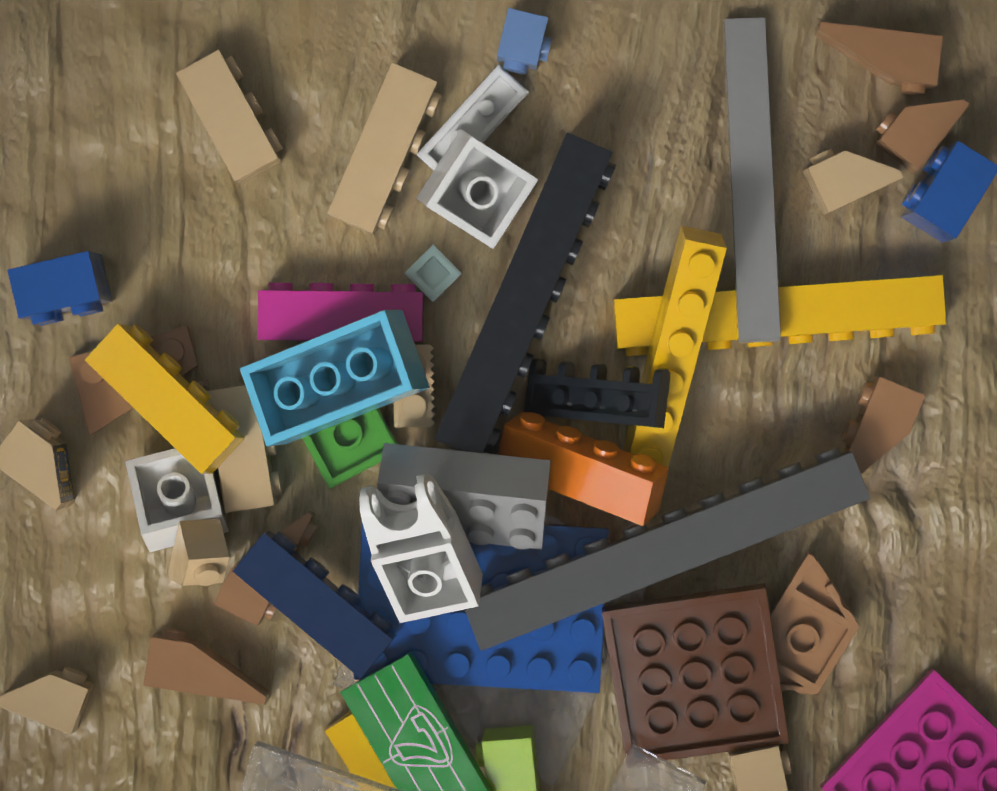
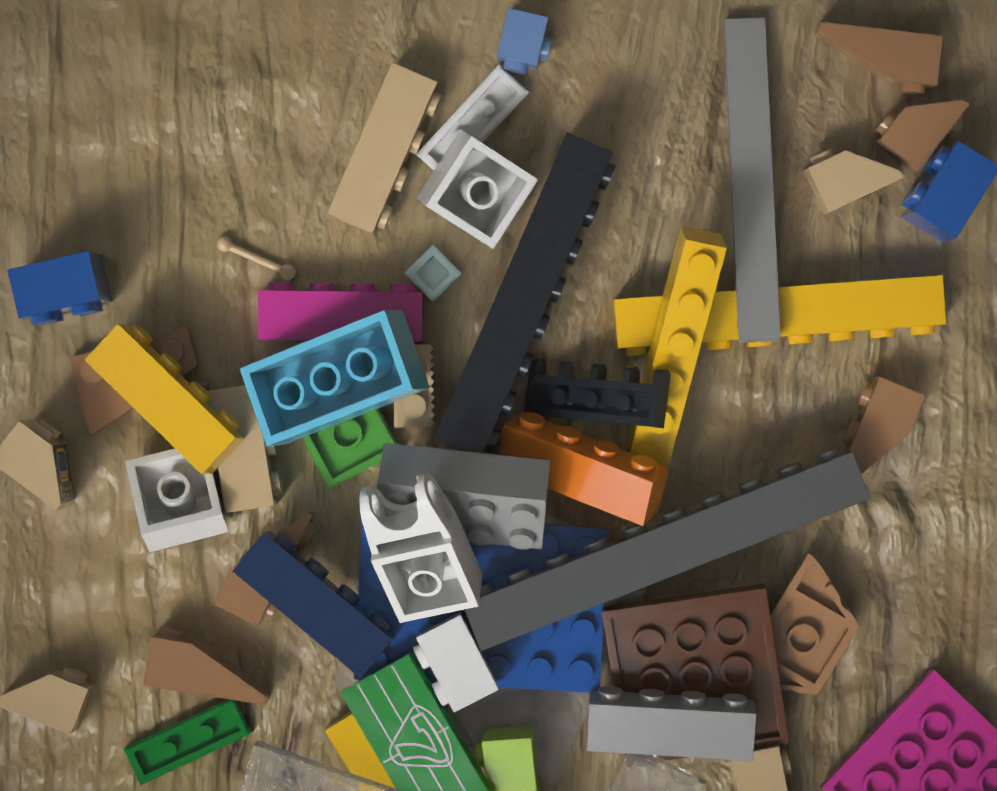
(187, 740): none -> green tile
(199, 553): tan slope -> none
(230, 116): tan brick -> none
(286, 271): none -> tan hinge
(456, 663): none -> white brick
(671, 724): none -> light grey brick

